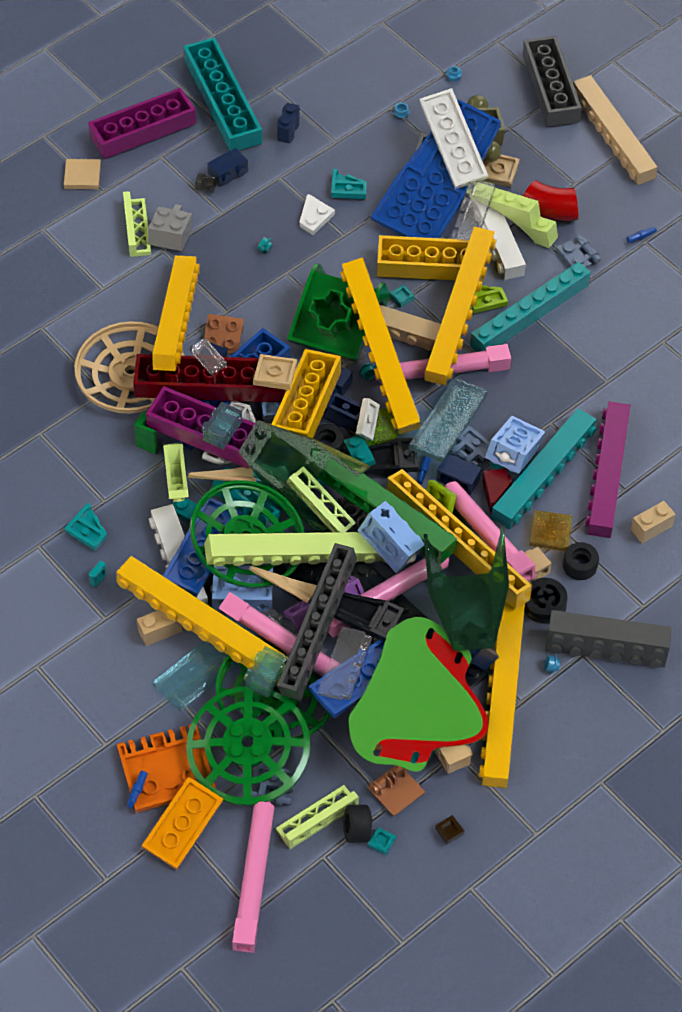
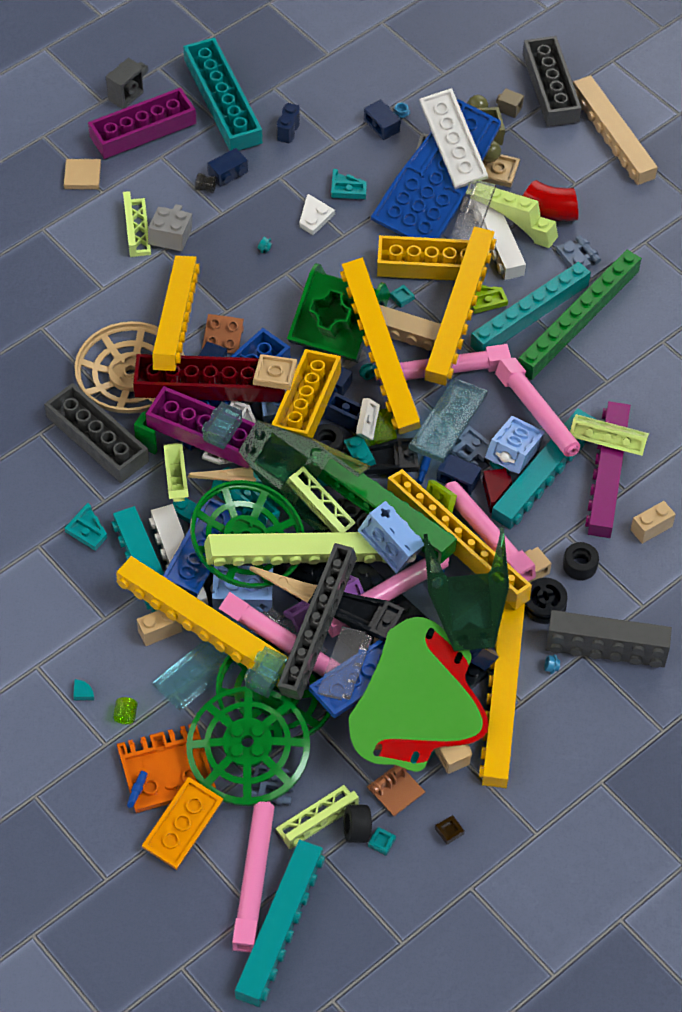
(82, 690): none -> teal tile
(96, 432): none -> dark grey brick
(97, 574): teal tile -> none
(125, 710): none -> clear neon green piece
(126, 82): none -> dark grey hinge
(135, 540): none -> teal brick
(208, 356): clear tile -> none
(279, 924): none -> teal brick
(382, 119): none -> dark blue brick
(454, 73): dark azure plate -> none
(510, 102): none -> dark tan brick
(513, 375): none -> bright pink brick
(551, 530): clear yellow plate -> none
(579, 314): none -> green brick
(609, 434): none -> yellowish green fence
(641, 234): blue piece -> none

